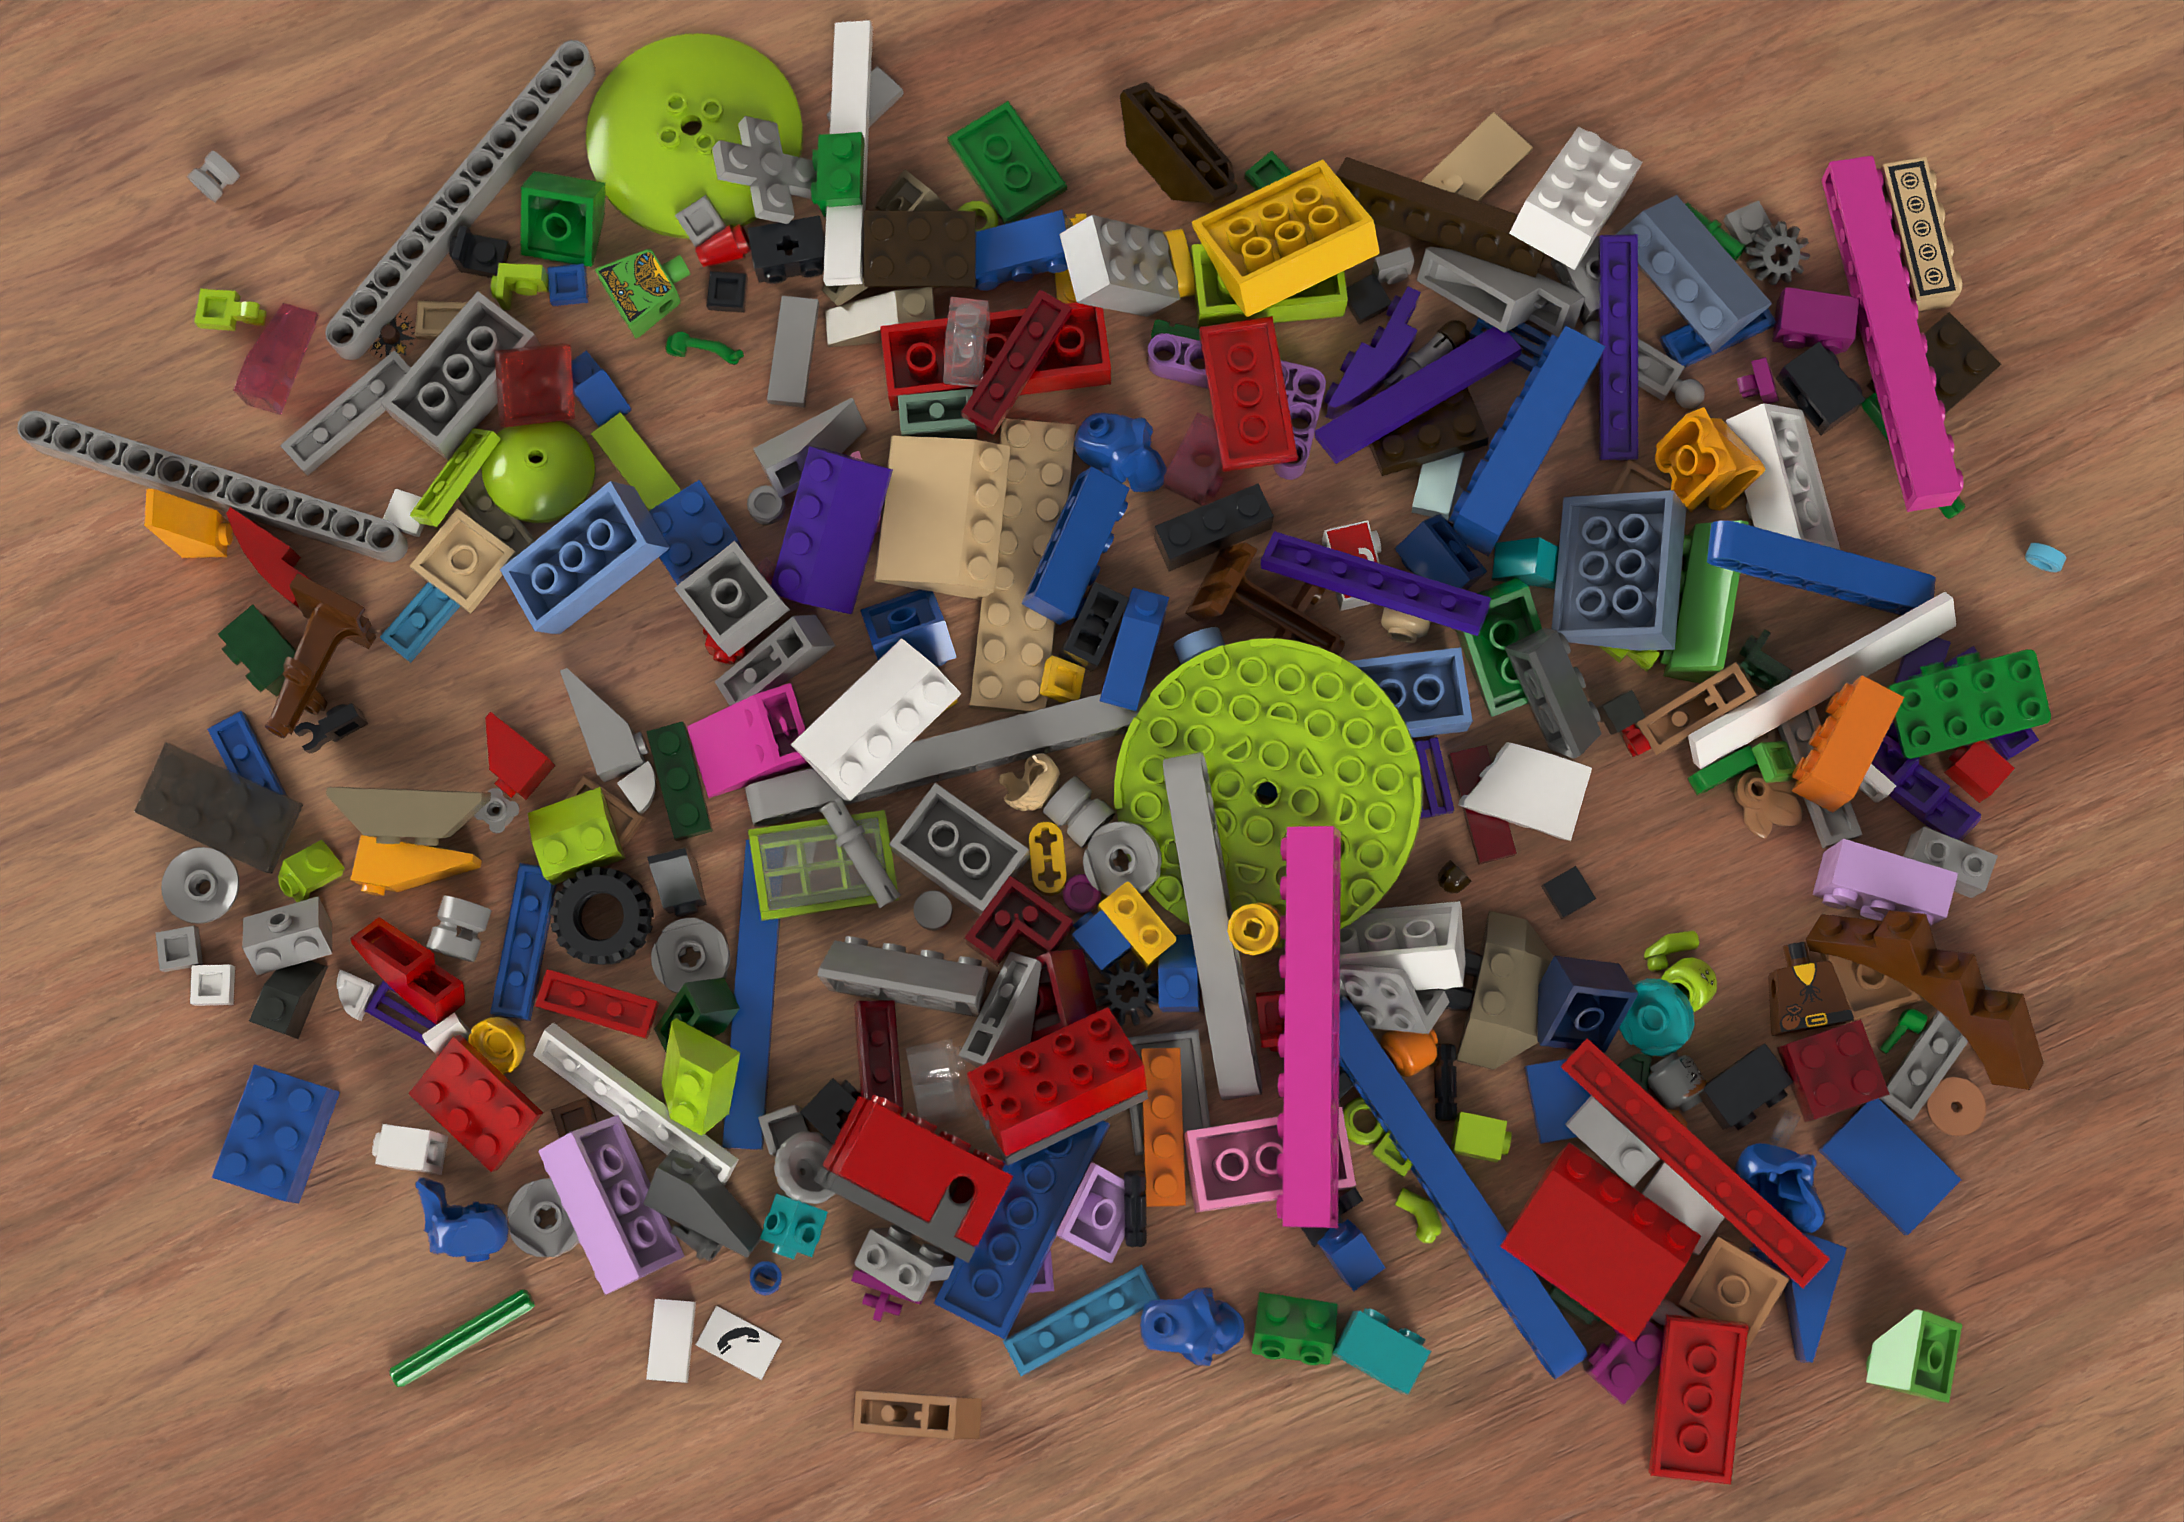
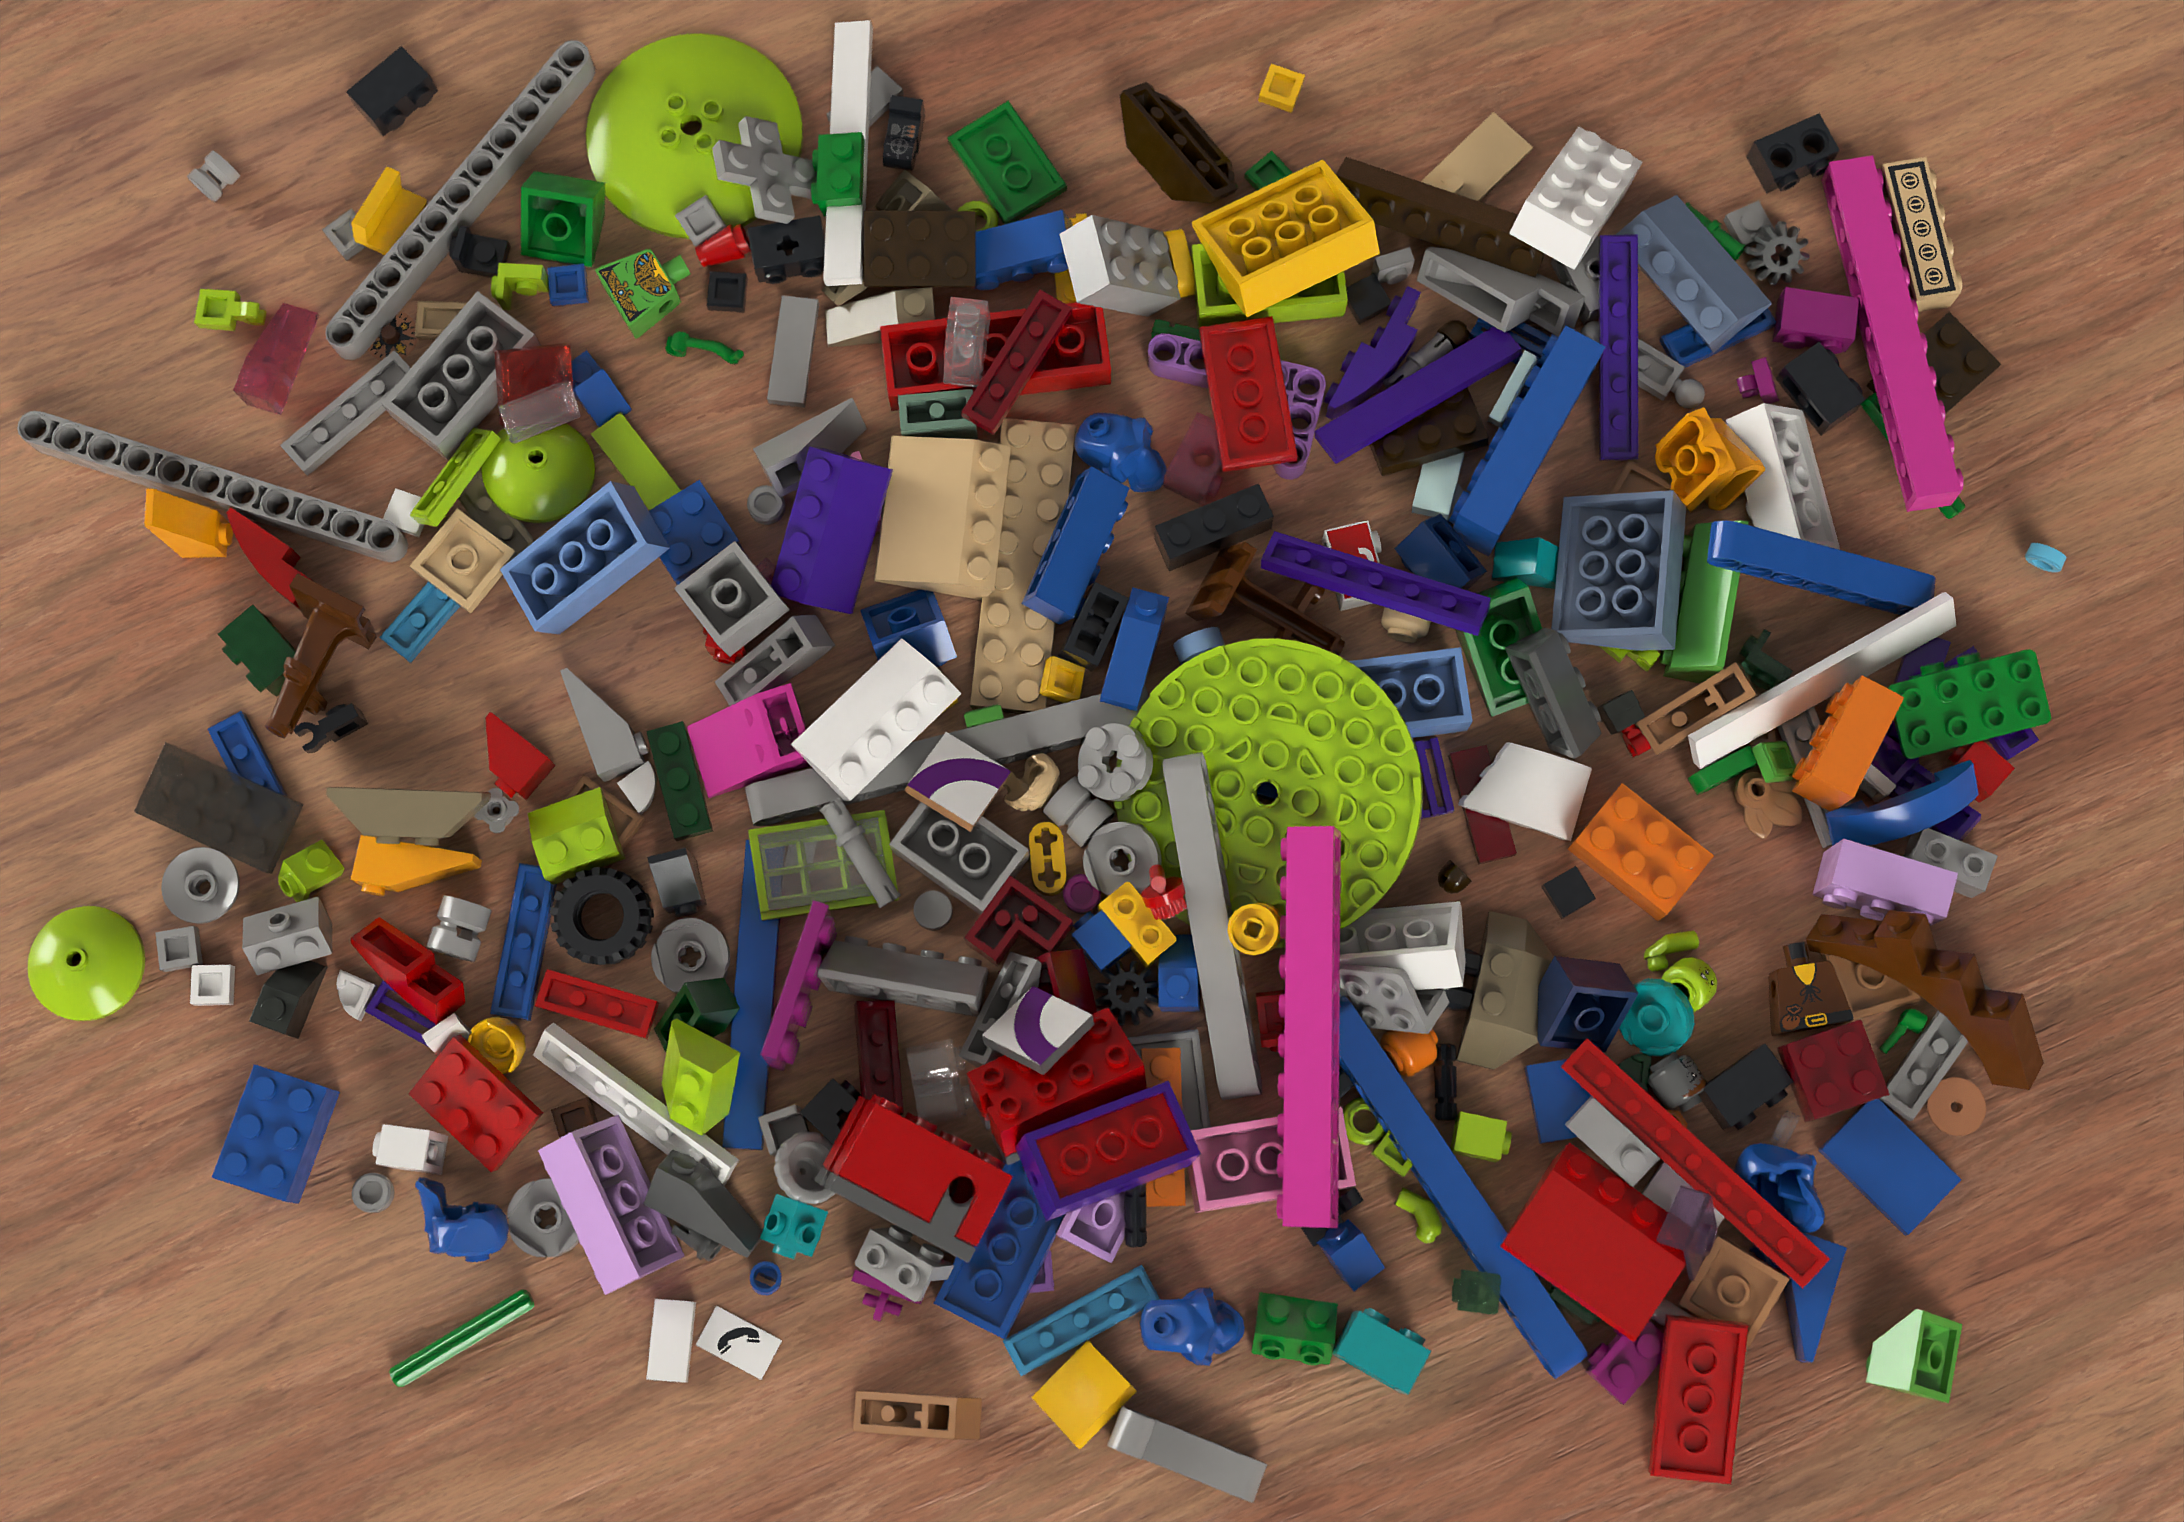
(108, 968): none -> lime dish
(341, 235): none -> light grey tile
(372, 1192): none -> light grey tile
(386, 213): none -> yellow panel
(392, 91): none -> black brick
(539, 411): none -> clear tile
(794, 1003): none -> magenta plate
(903, 132): none -> black leg
(957, 781): none -> tile
(983, 715): none -> bright green tile
(1038, 1030): none -> tile
(1084, 1394): none -> yellow tile
(1094, 762): none -> light grey plate
(1107, 1150): none -> brick
(1164, 895): none -> red piece
(1187, 1454): none -> light grey beam
(1281, 88): none -> yellow plate
(1477, 1292): none -> clear green bracket
(1512, 388): none -> light aqua tile
(1640, 852): none -> orange brick
(1690, 1227): none -> piece
(1788, 147): none -> black brick
(1908, 812): none -> blue slope

